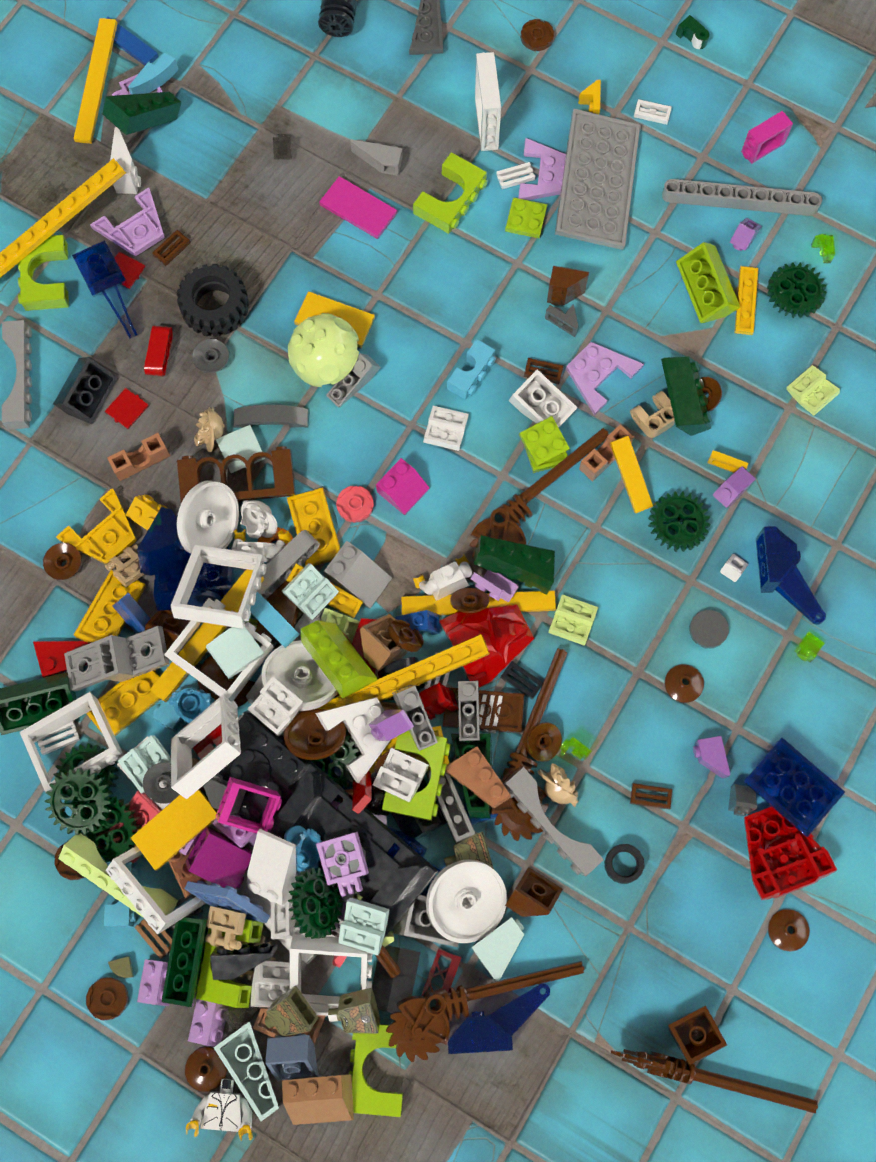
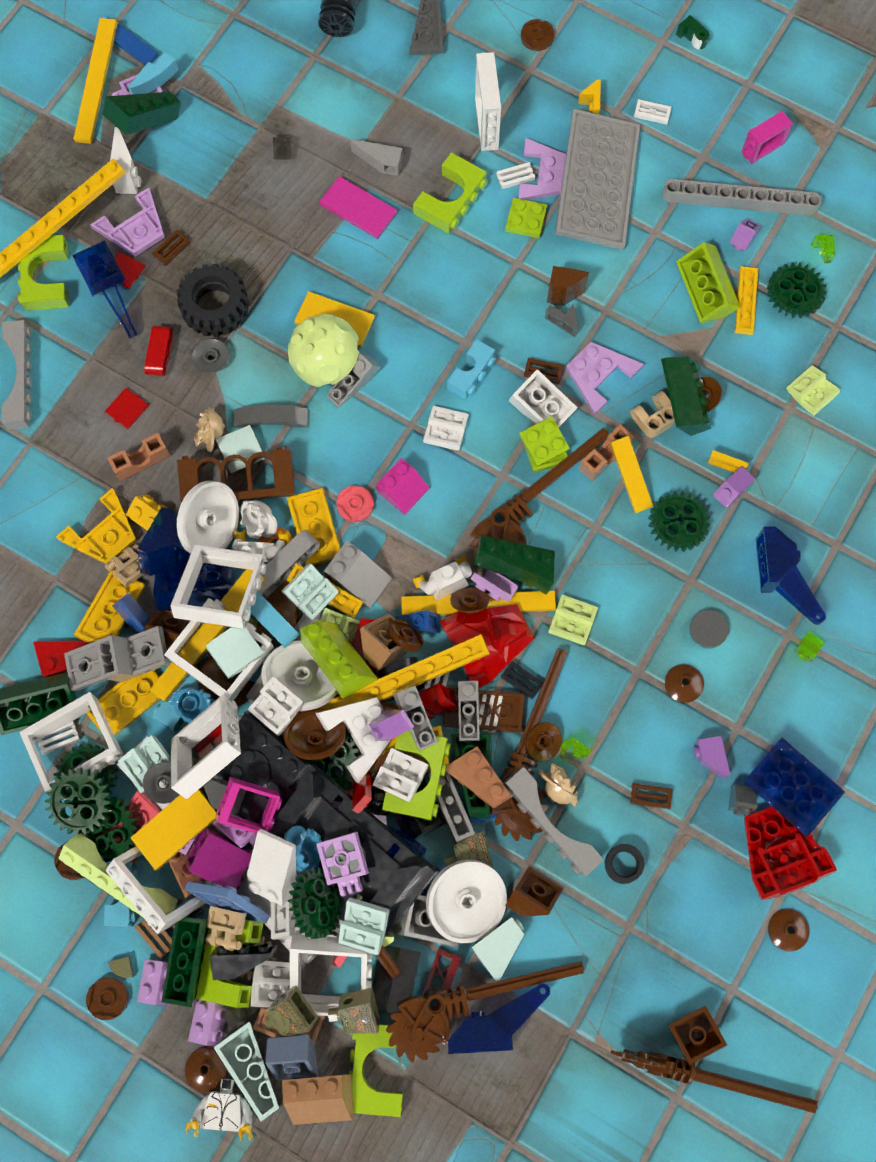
(56, 555): reddish brown dish -> none
(85, 390): black slope -> none
(734, 568): white slope -> none

